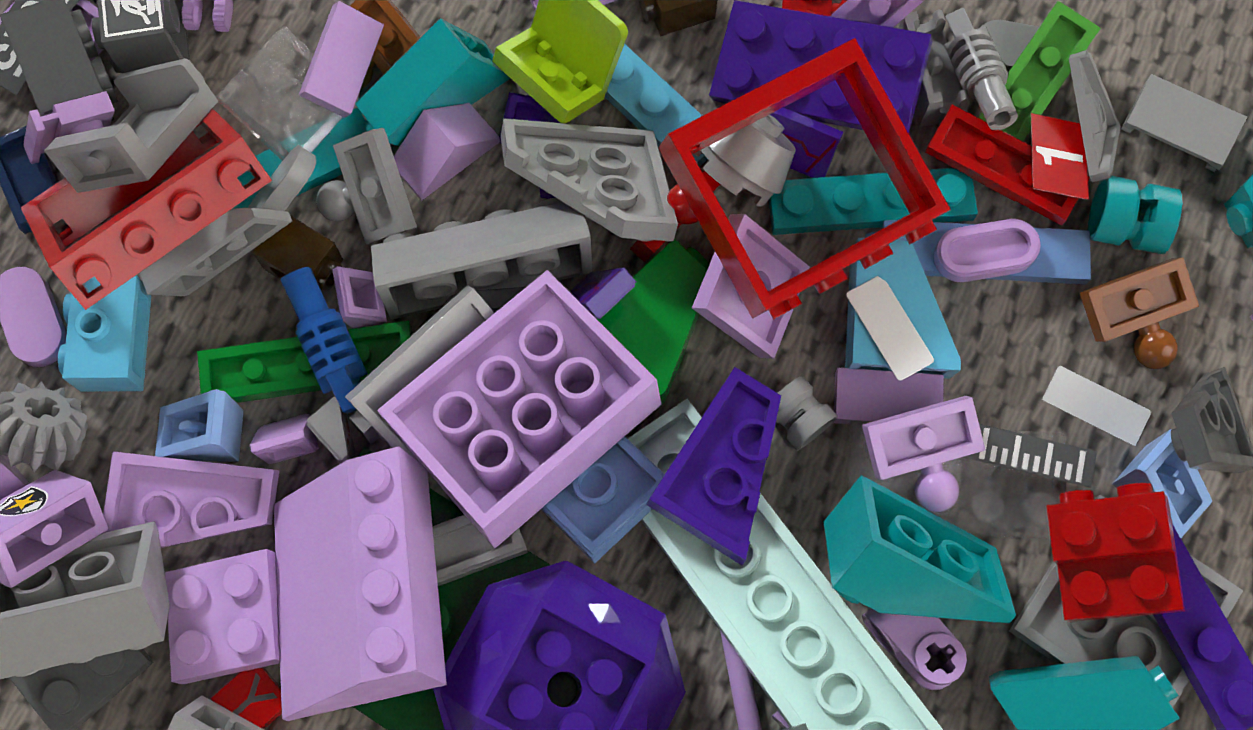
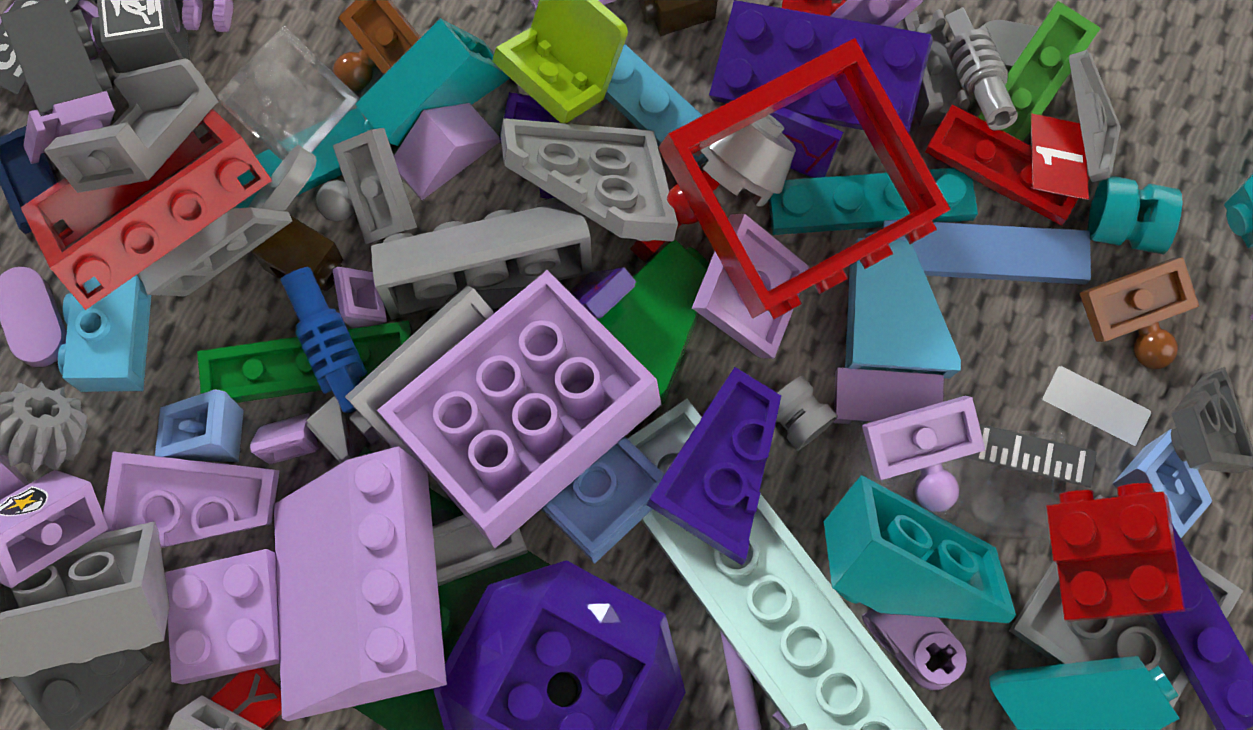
(341, 59): lavender tile -> none
(890, 328): white sticker -> none
(986, 250): lavender tile -> none
(1185, 121): light grey hinge -> none

